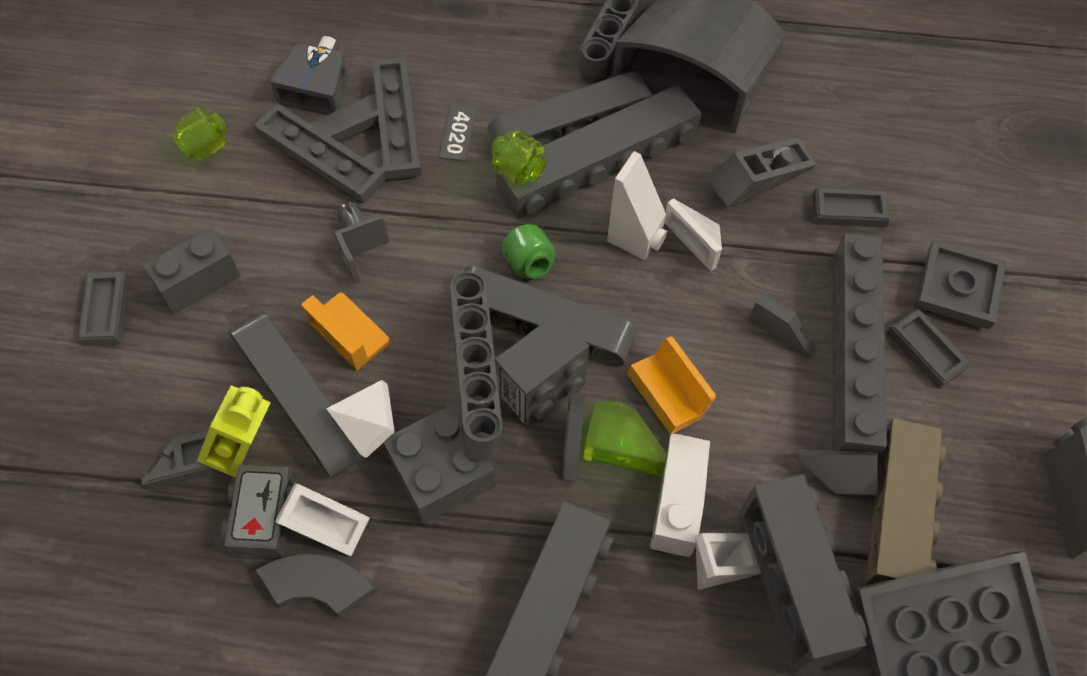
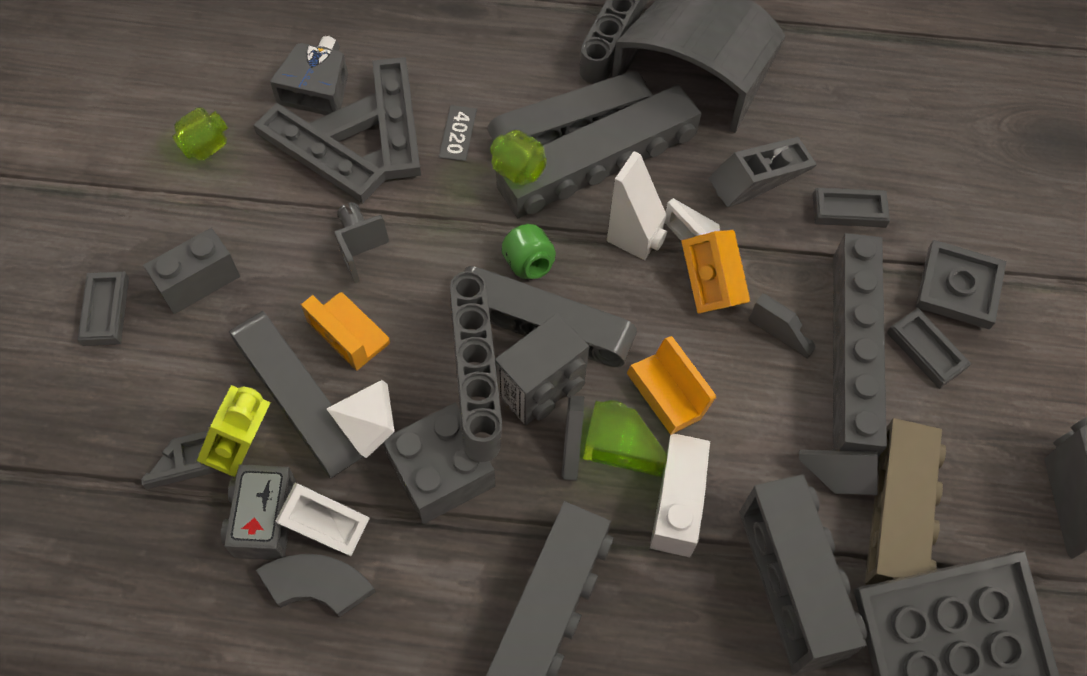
(715, 270): none -> light orange panel
(724, 558): white slope -> none

